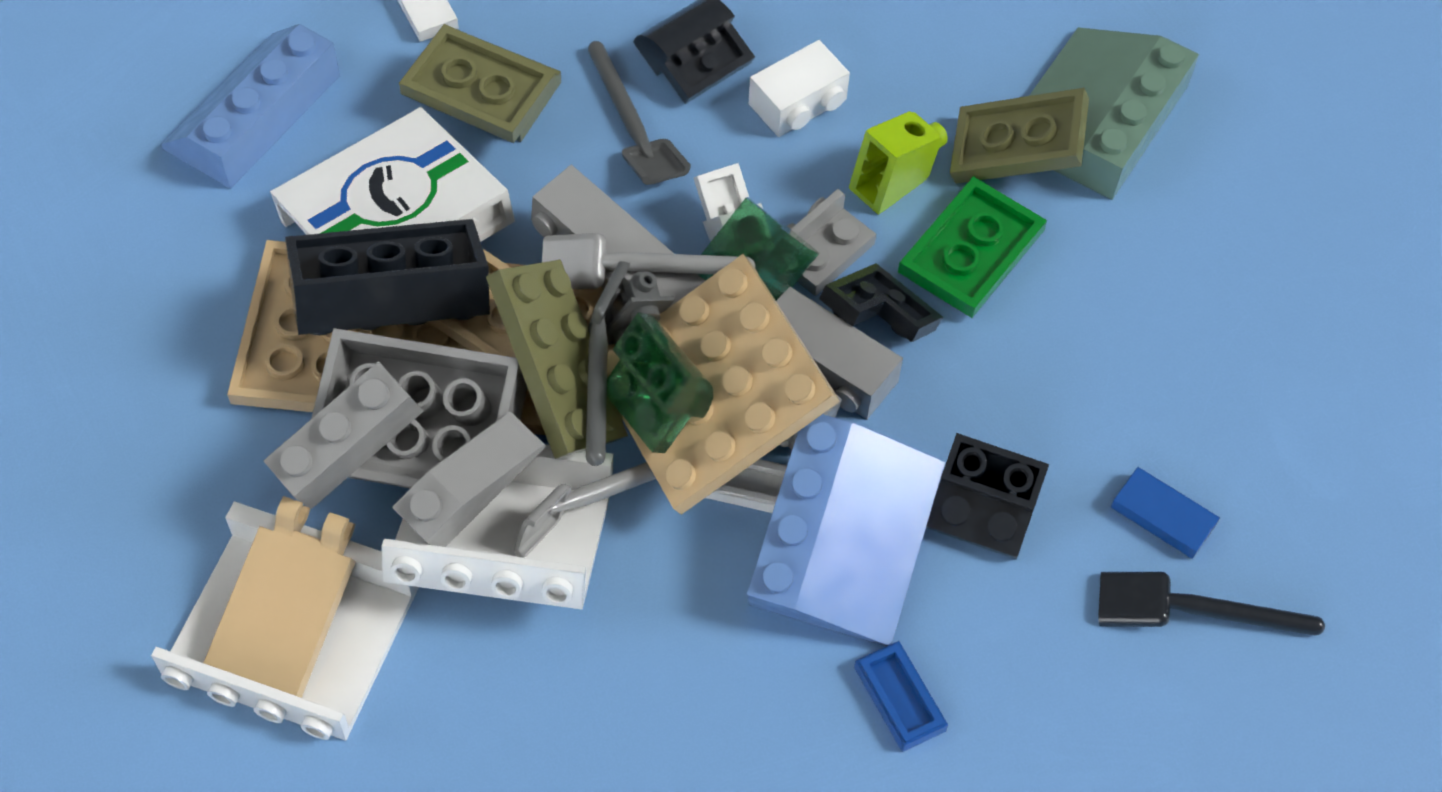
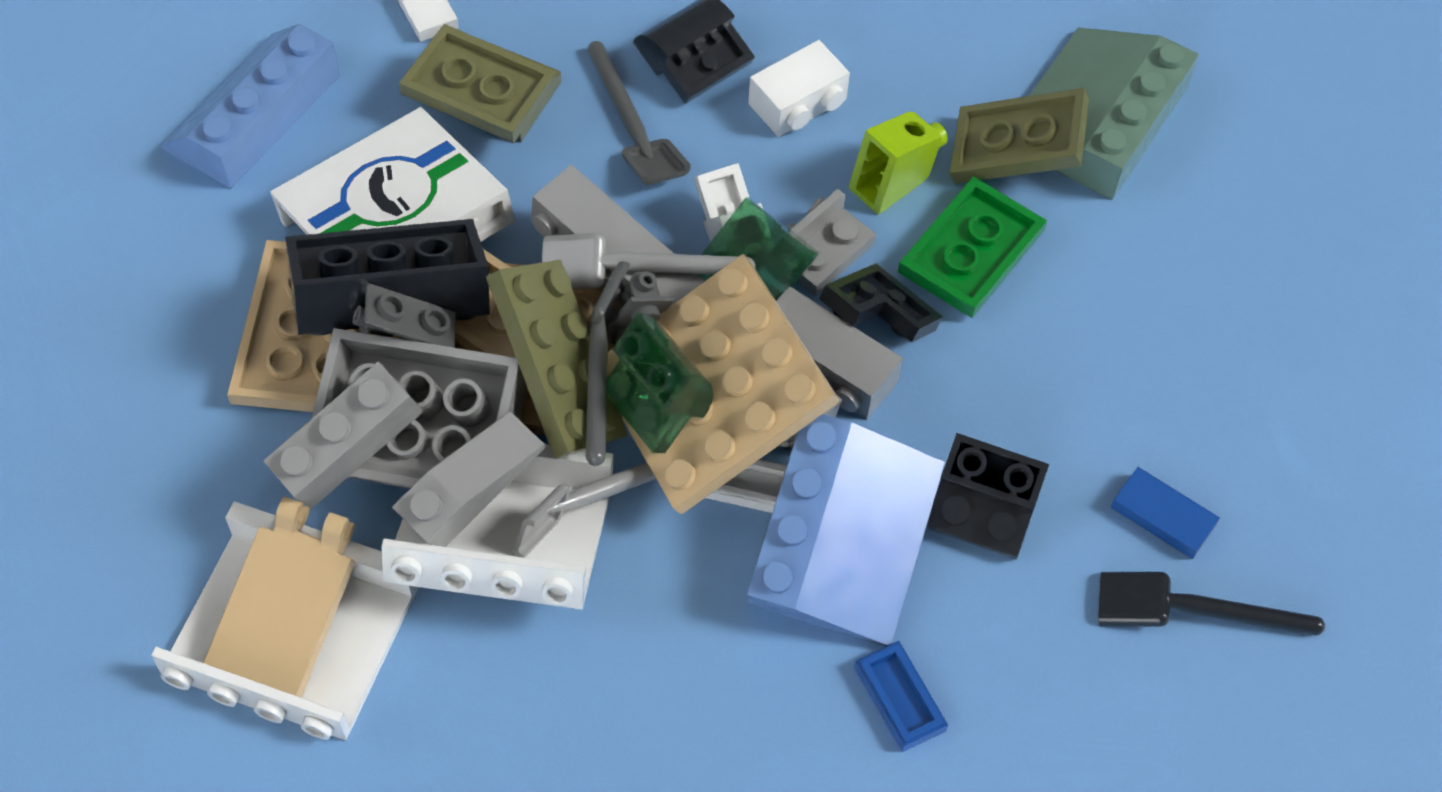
(409, 318): none -> dark grey hinge

